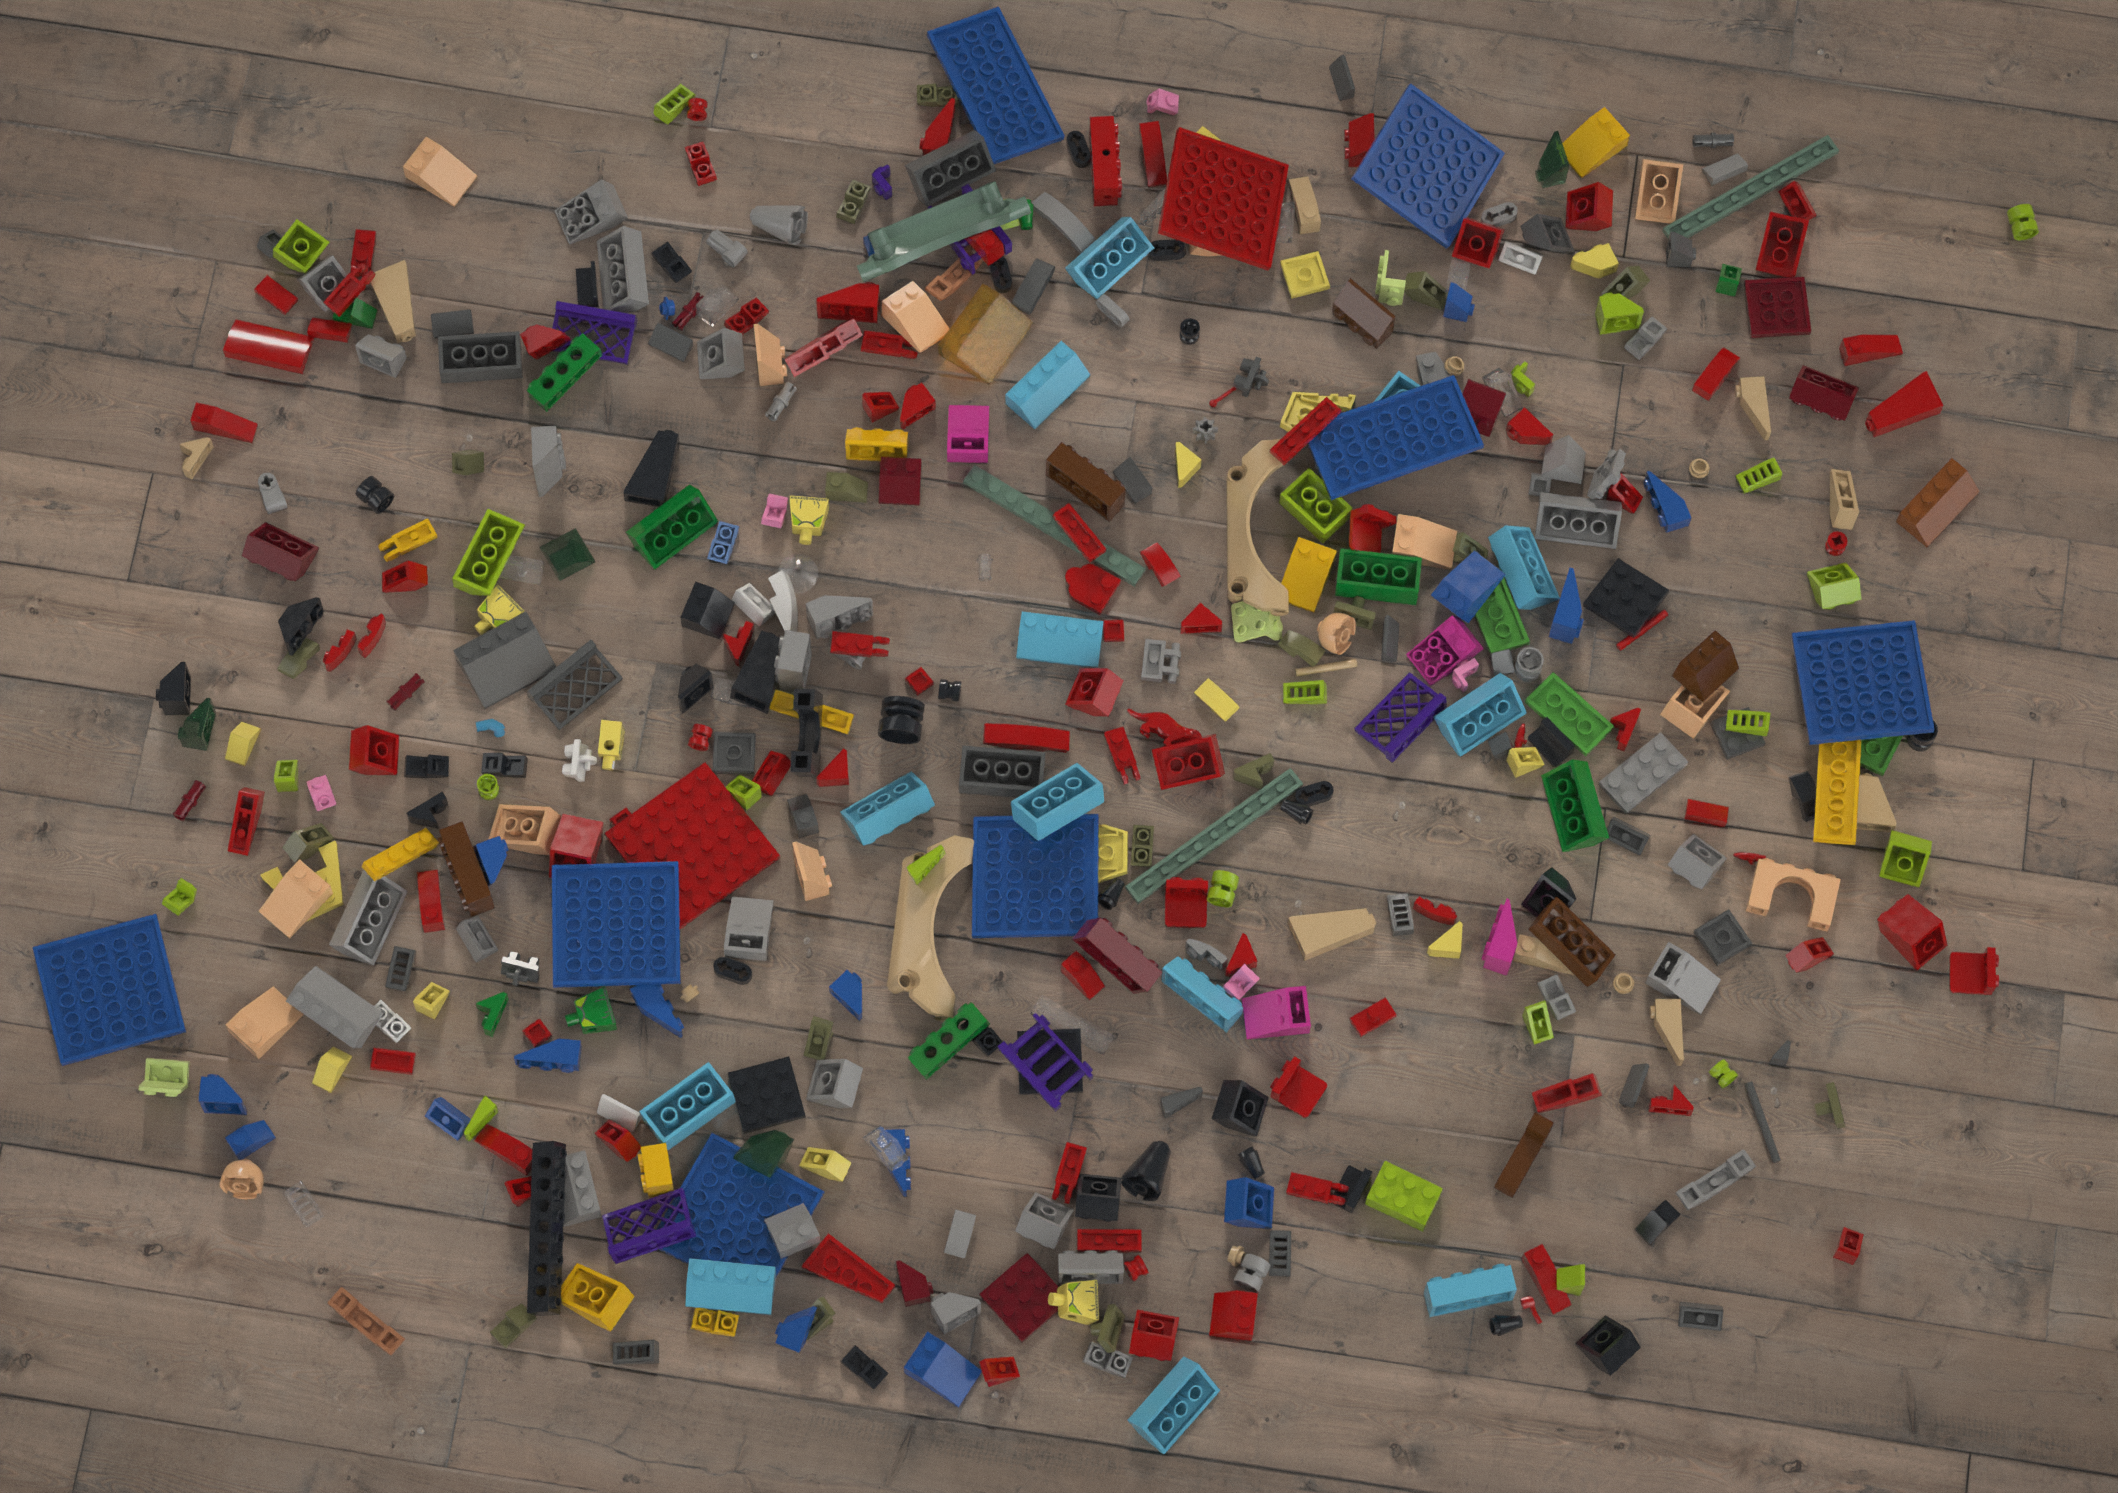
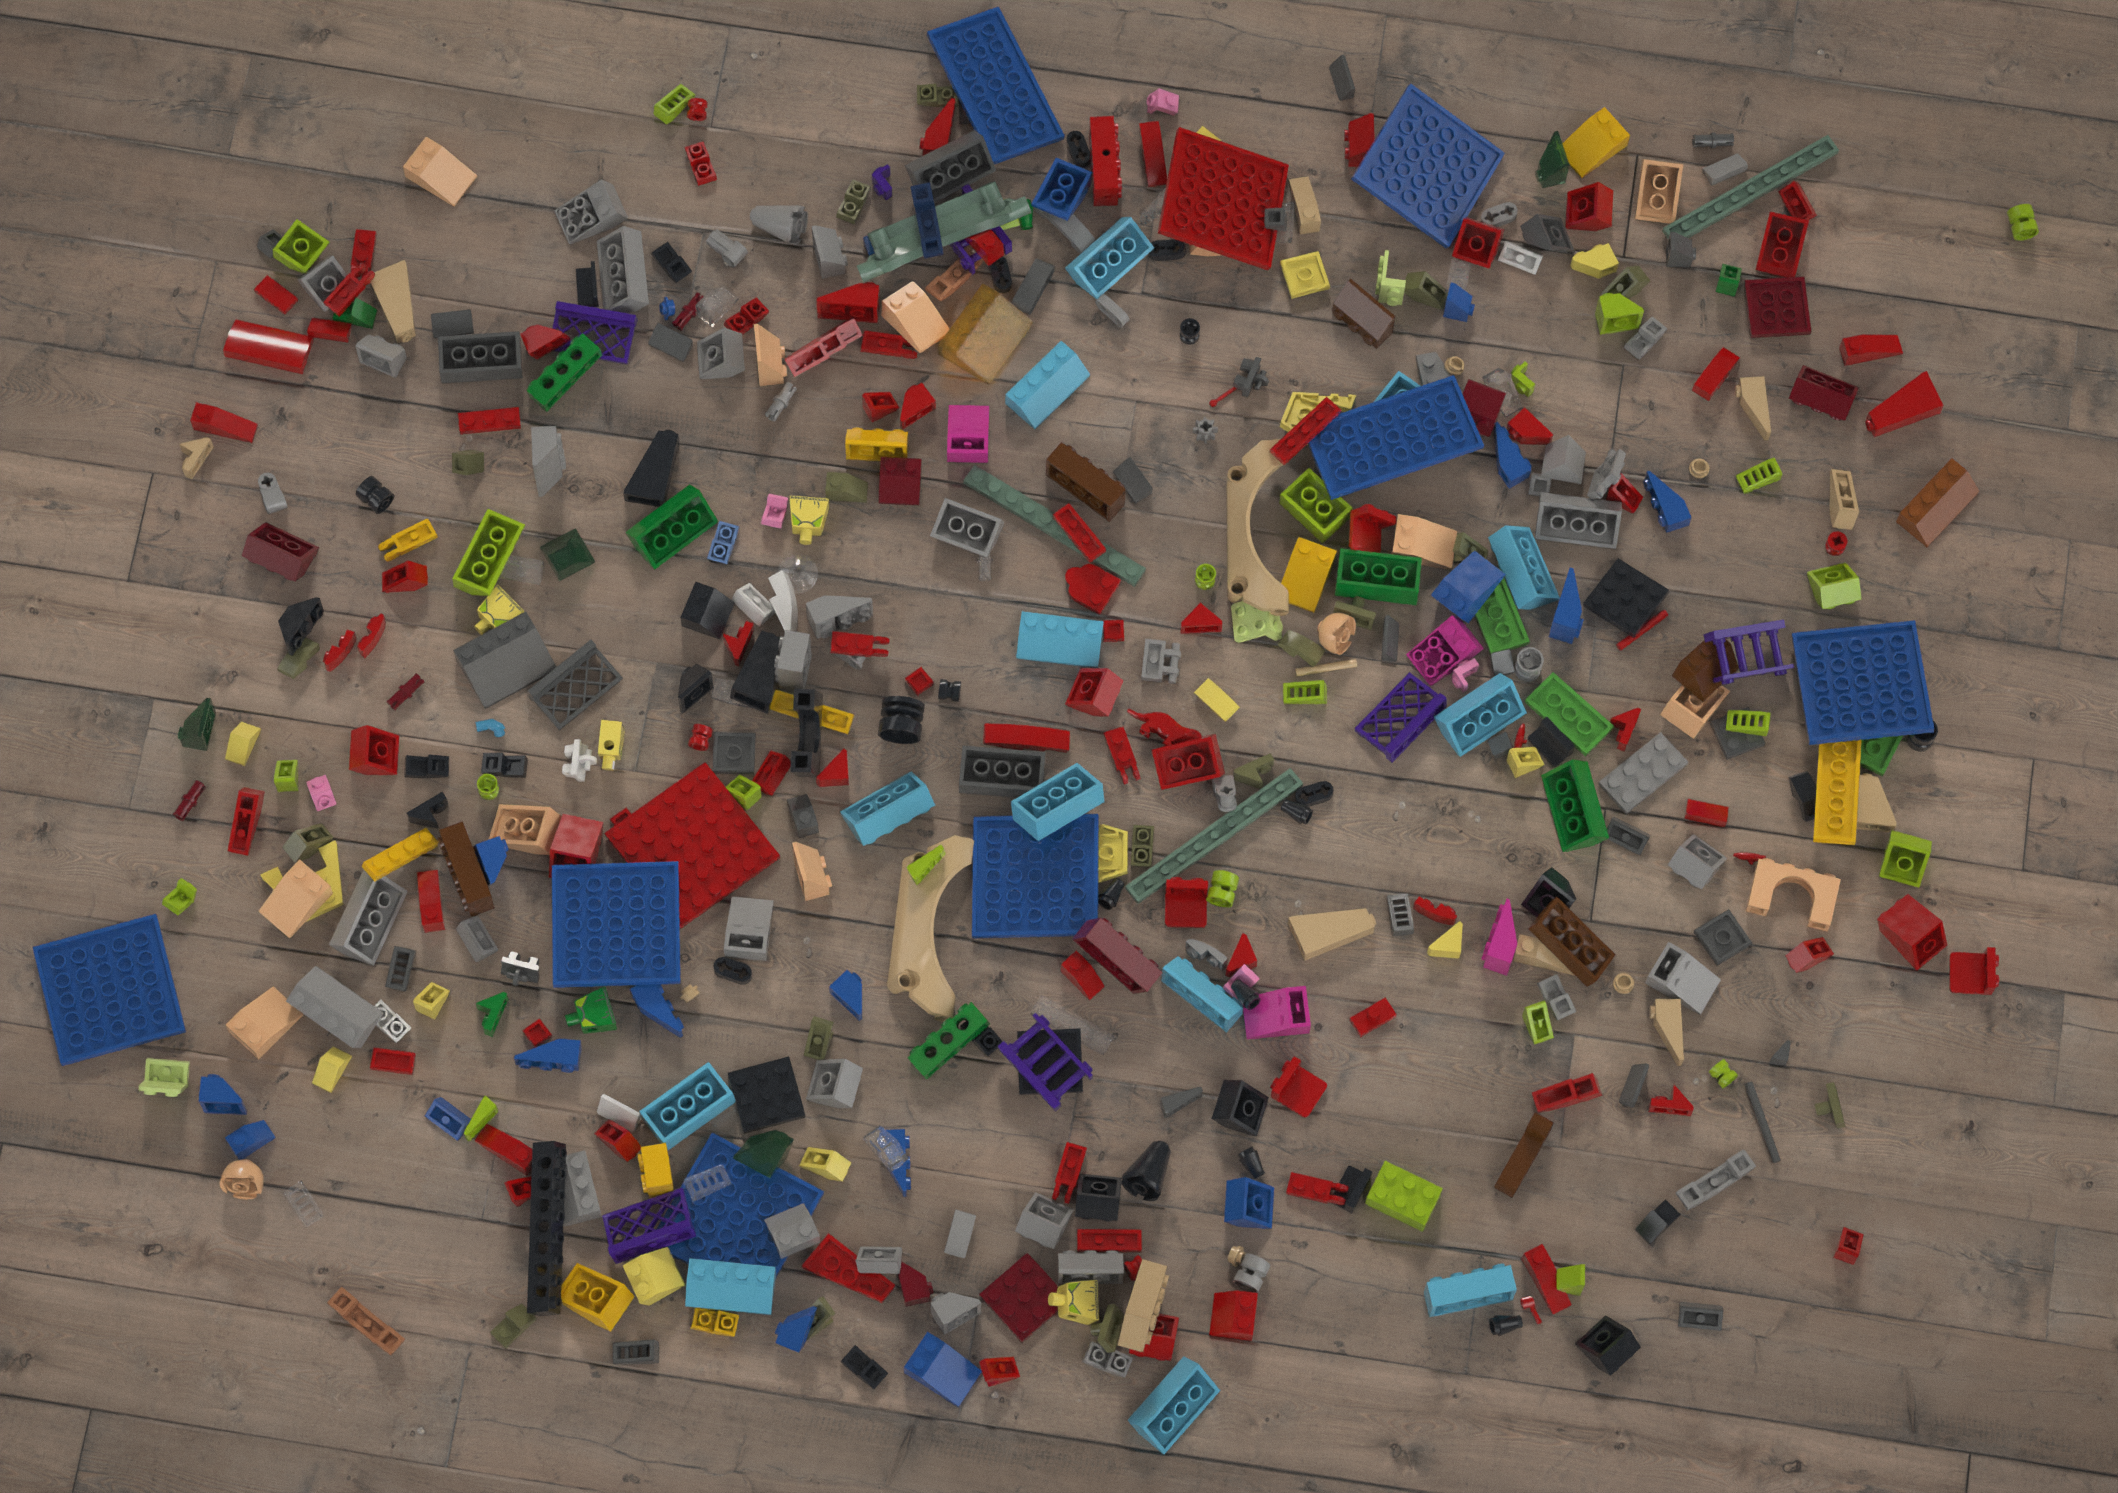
(175, 691): black slope -> none
(489, 420): none -> red plate
(654, 1276): none -> light yellow slope
(695, 1195): none -> clear slope
(828, 251): none -> light grey slope
(879, 1260): none -> light grey slope
(927, 220): none -> dark blue slope
(967, 528): none -> light grey slope
(1063, 189): none -> blue slope
(1144, 1306): none -> tan brick
(1160, 563): red slope -> none
(1186, 464): light yellow slope -> none
(1205, 572): none -> lime wheel
(1225, 792): none -> light grey piece
(1247, 996): none -> black cone
(1276, 219): none -> dark grey slope
(1278, 1234): dark grey slope -> none
(1510, 463): none -> blue slope
(1753, 632): none -> dark purple fence

